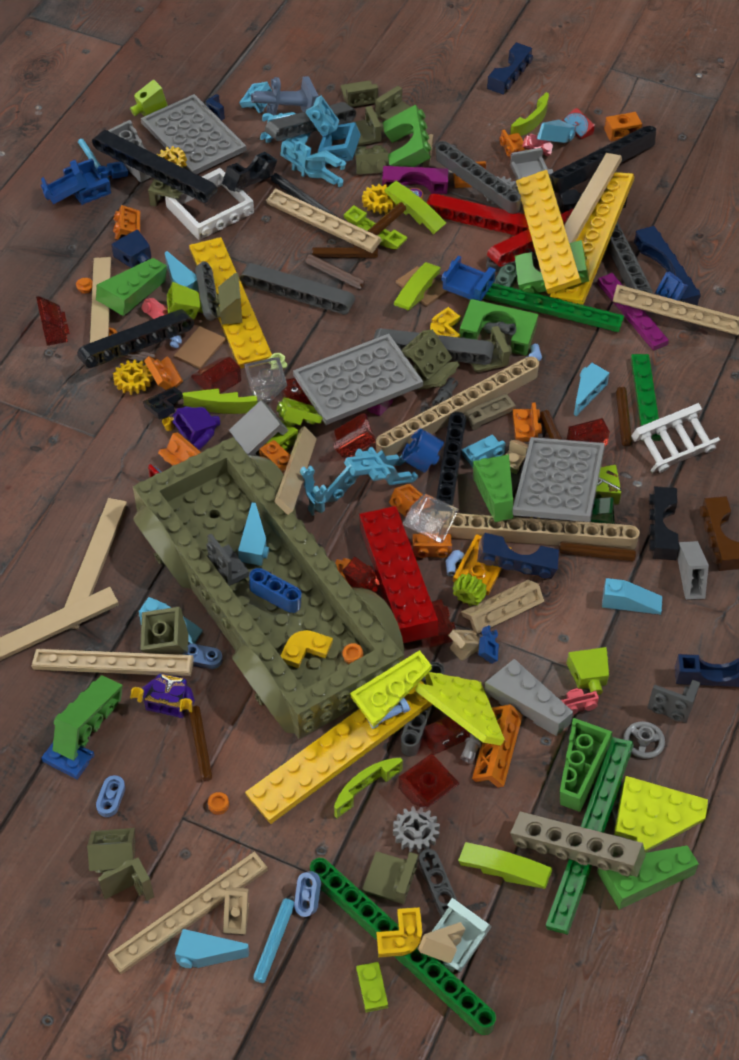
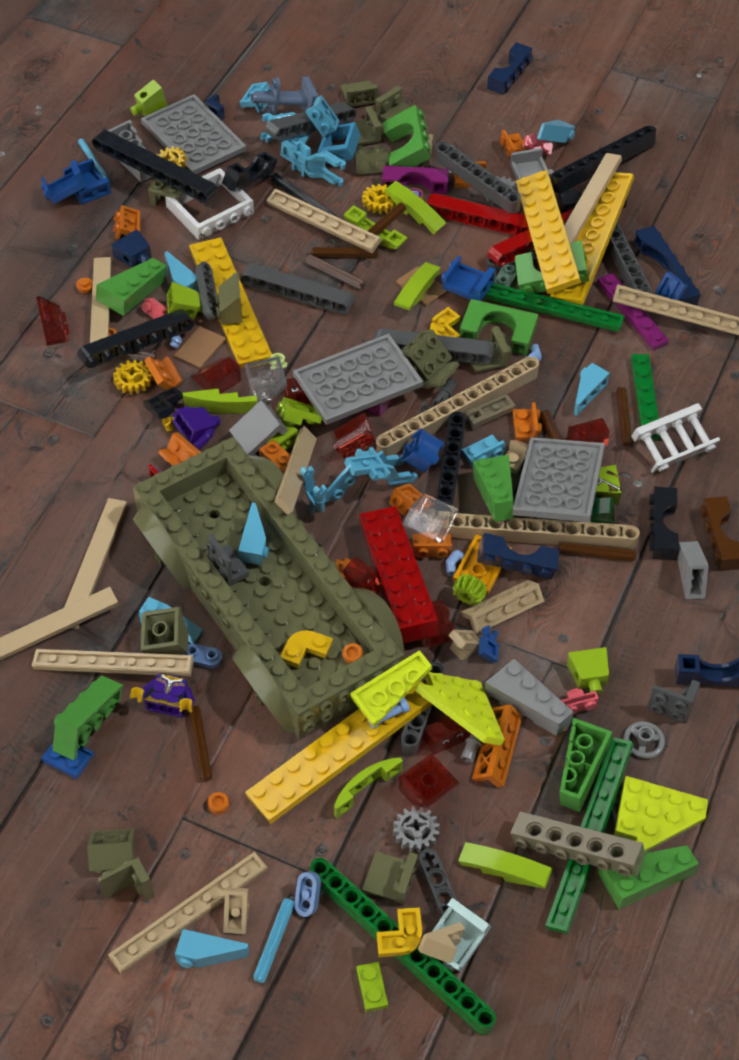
(110, 798): medium blue plate -> none
(114, 169): blue plate -> none
(263, 585): blue beam -> none
(506, 328): dark grey pin -> none
(526, 125): lime slope -> none
(584, 126): slope -> none
(621, 125): orange brick -> none
(630, 597): medium azure slope -> none

